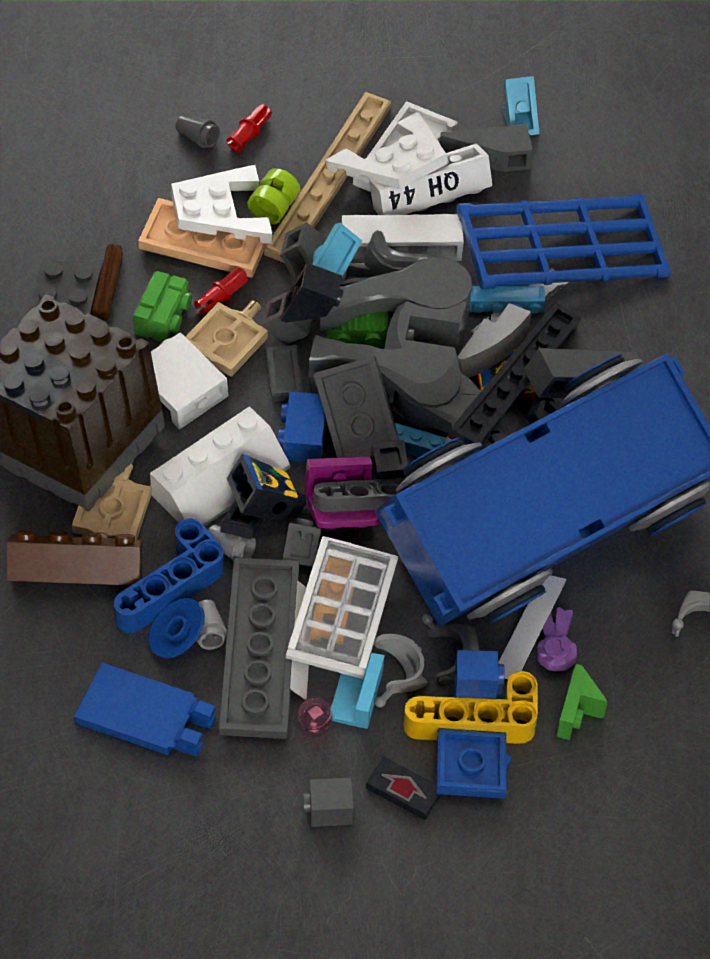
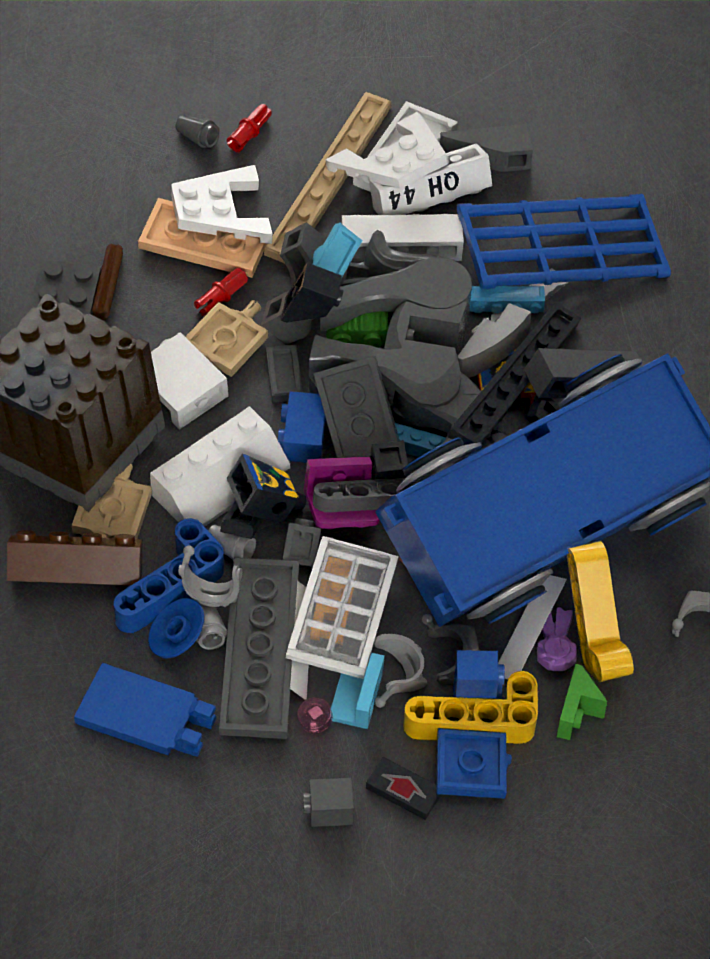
(162, 306): bright green brick -> none
(206, 592): none -> light grey helmet
(274, 195): lime wheel -> none
(521, 103): medium azure slope -> none
(595, 613): none -> yellow beam

